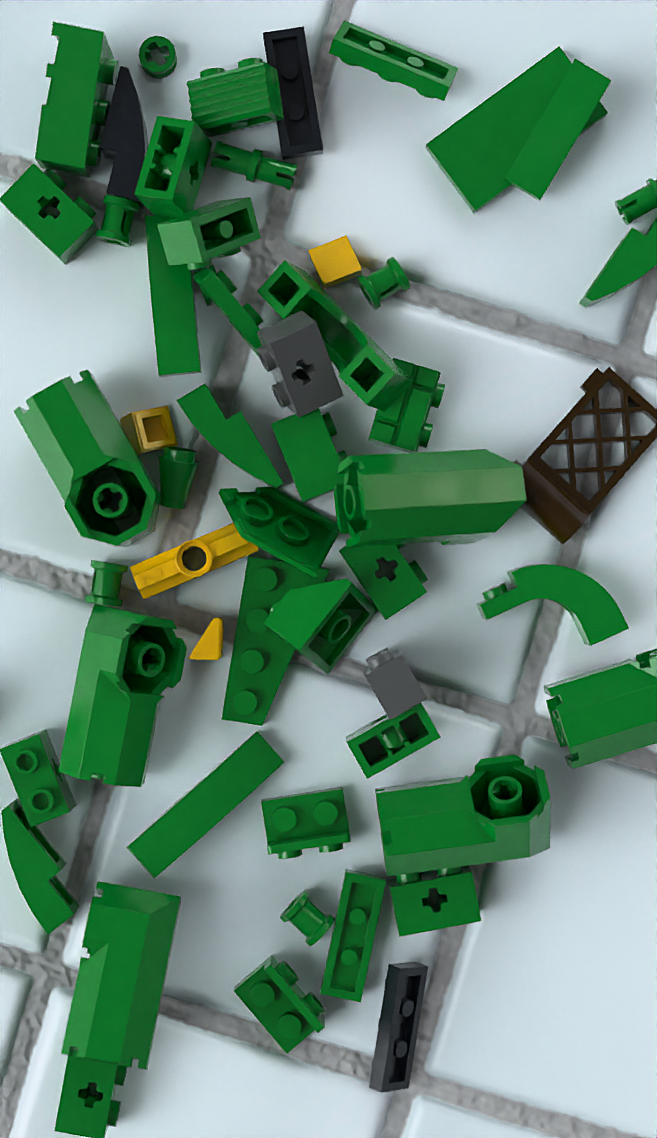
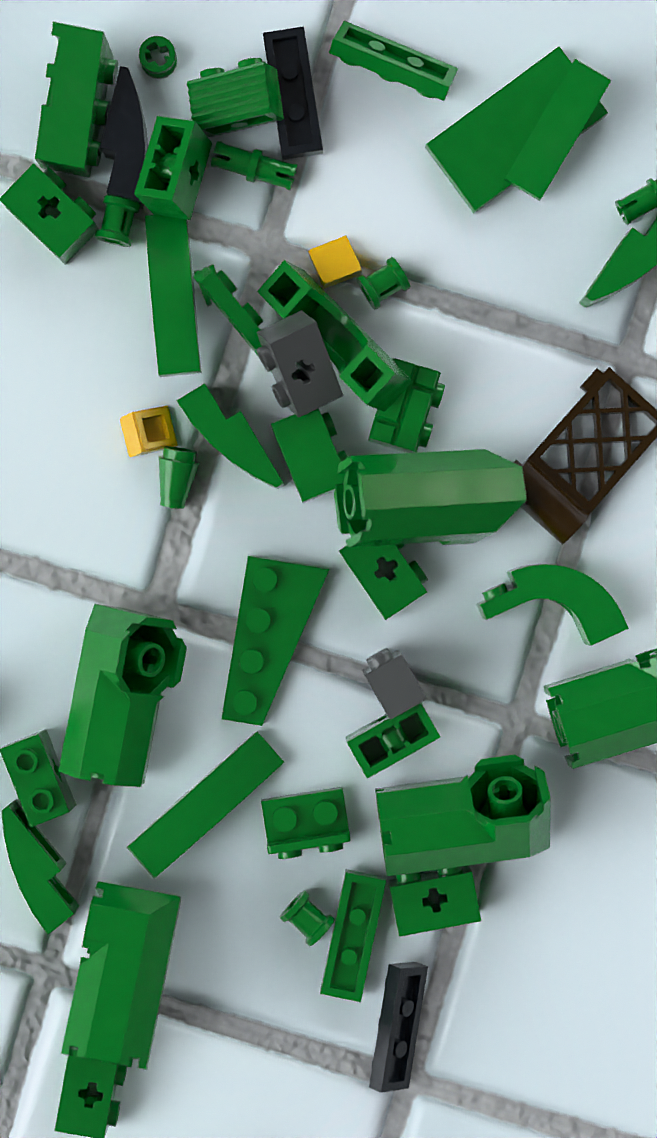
(91, 461): green brick -> none
(106, 583): green bush -> none
(169, 571): yellow piece -> none
(209, 232): green brick -> none
(211, 643): yellow slope -> none
(280, 1004): green bracket -> none
(282, 526): green tile -> none
(321, 620): green slope -> none

